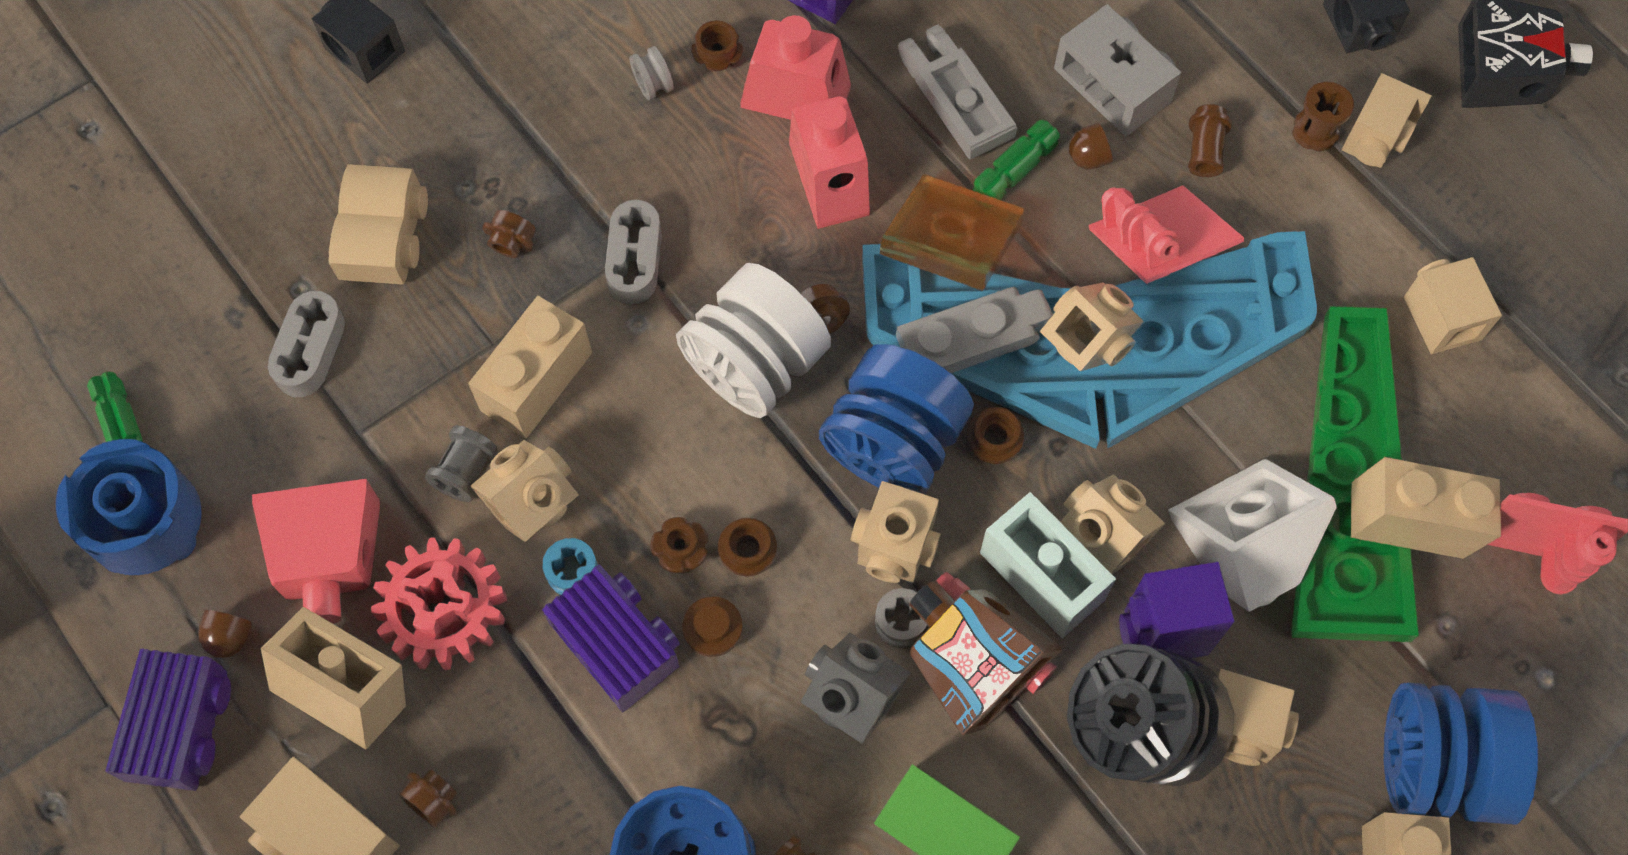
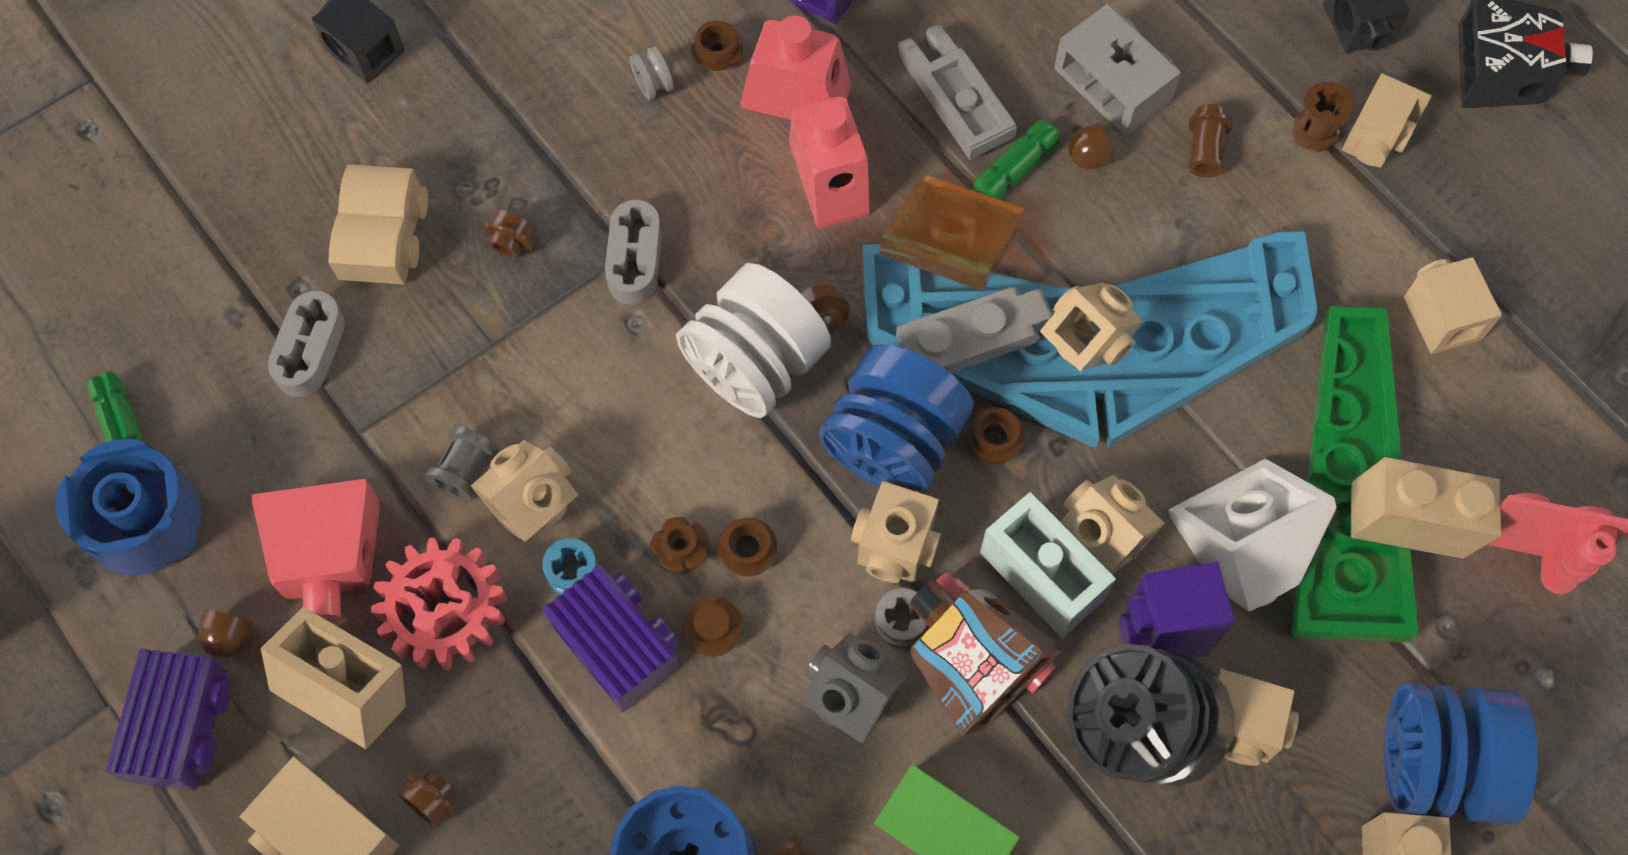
(531, 367): tan brick -> none
(1161, 232): coral hinge -> none

